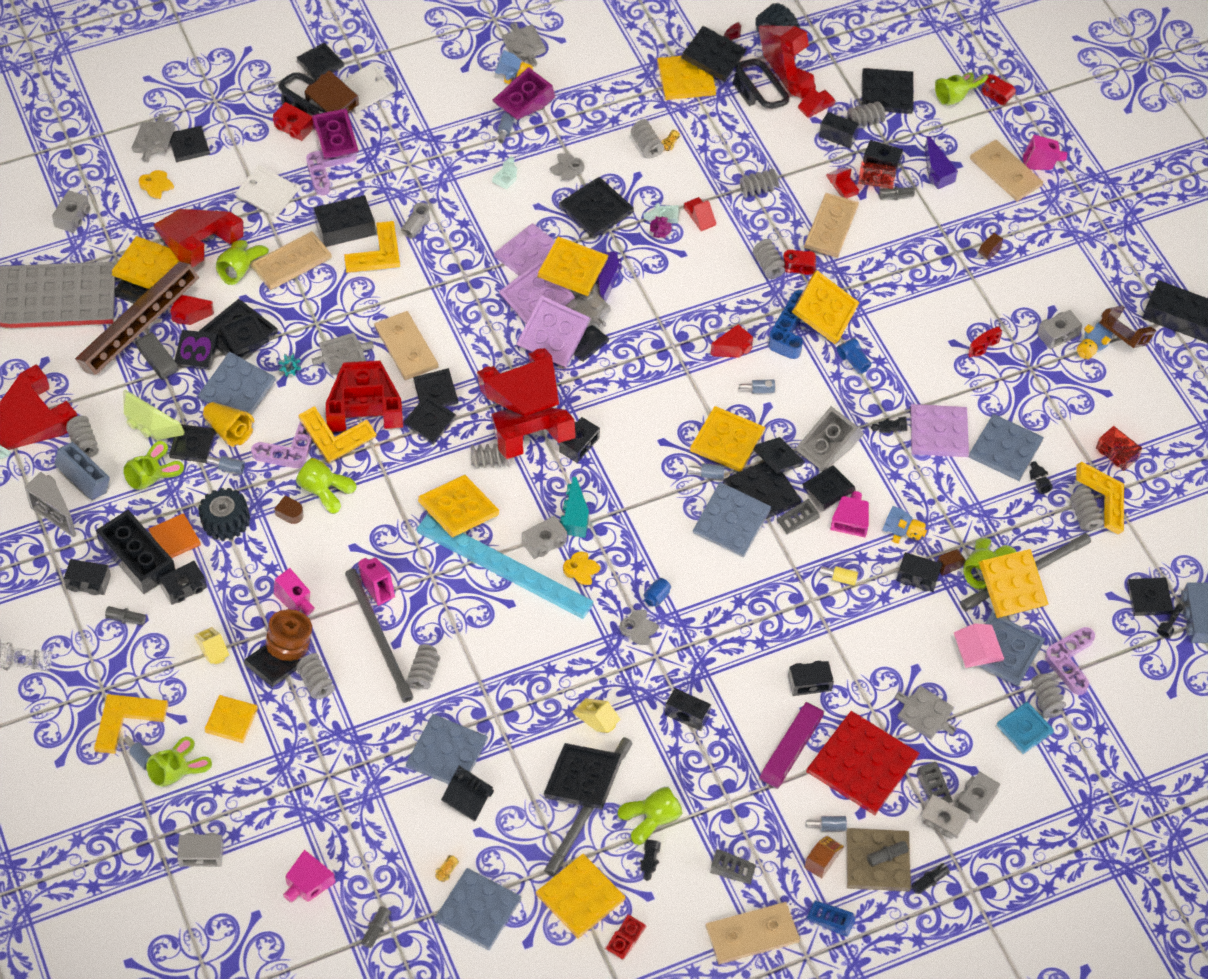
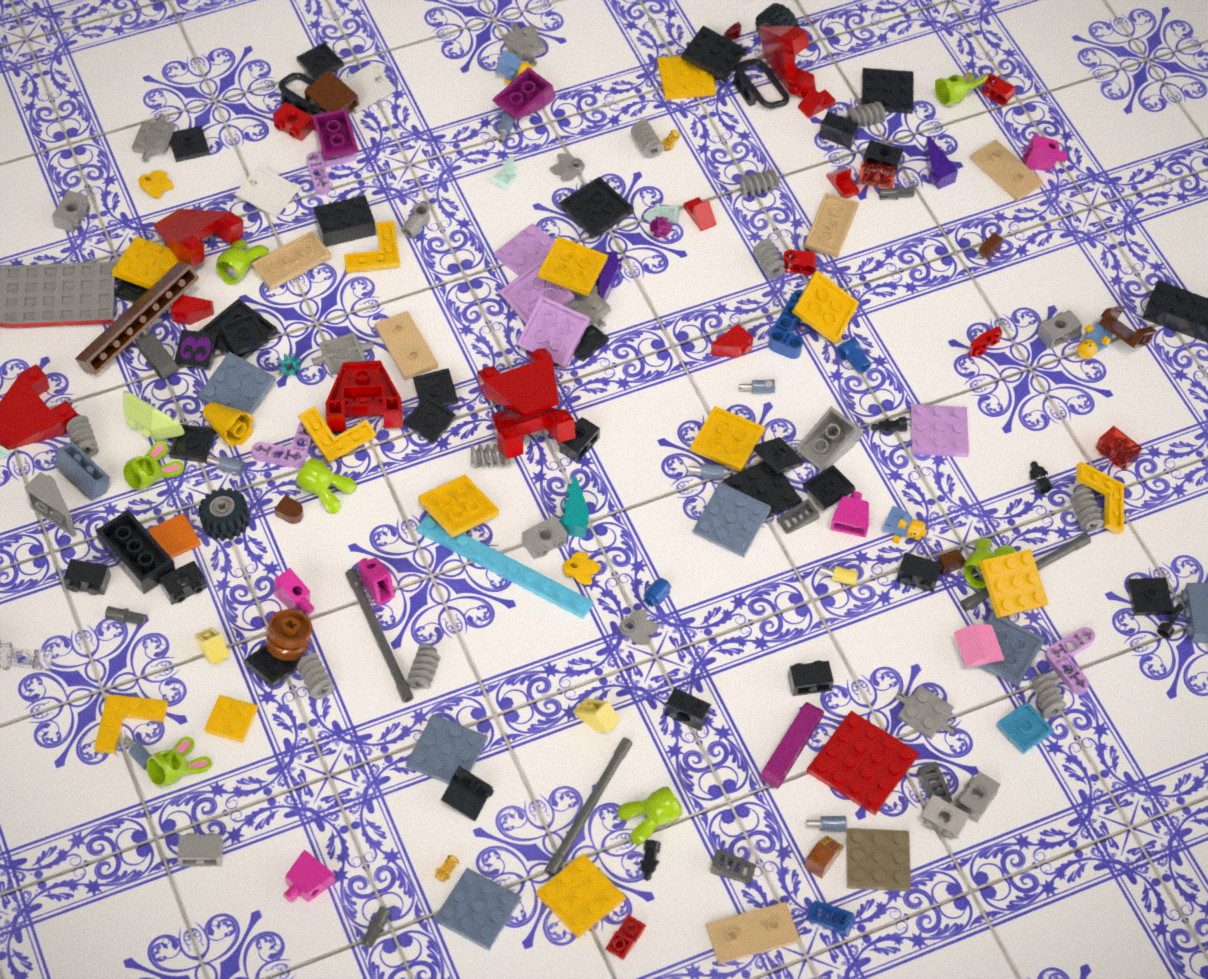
(583, 776): black plate -> none
(887, 853): dark grey axle -> none
(930, 878): black axle -> none
(1006, 447): sand blue plate -> none

